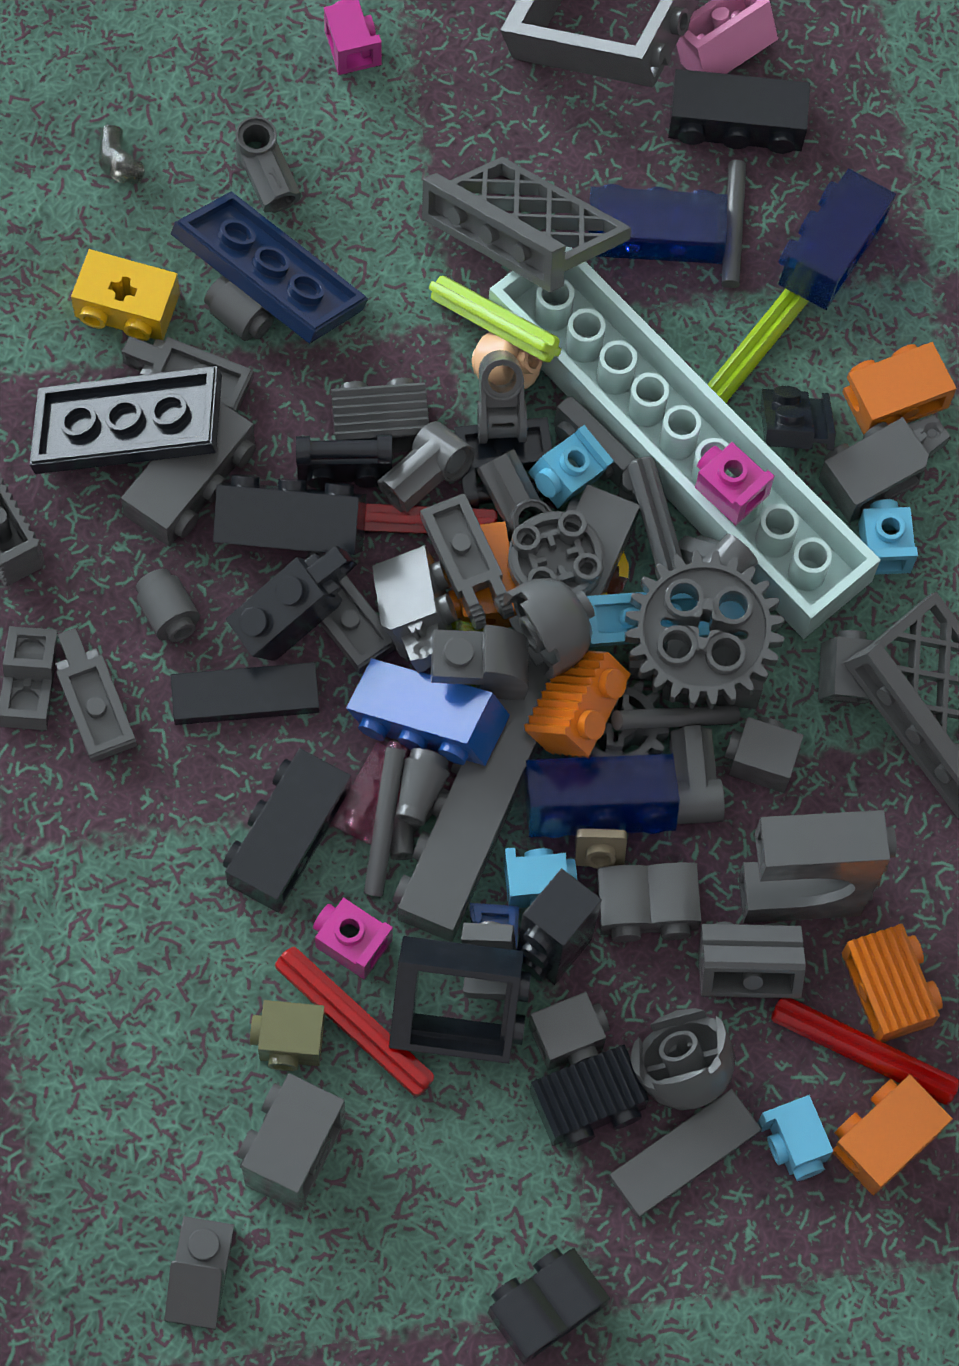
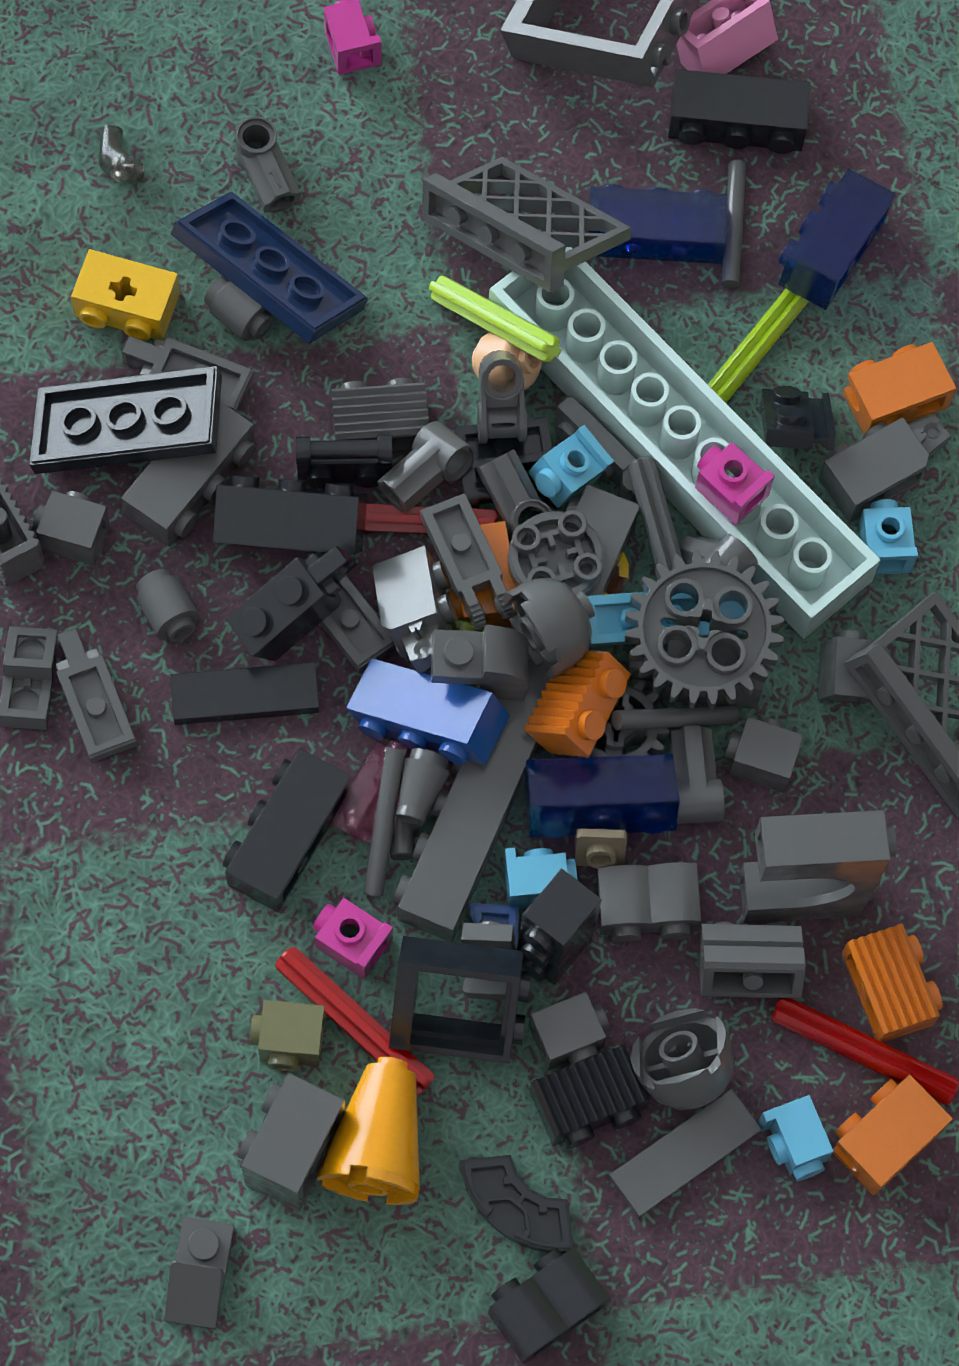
(72, 526): none -> dark grey brick
(377, 1138): none -> light orange cone
(514, 1207): none -> black tile

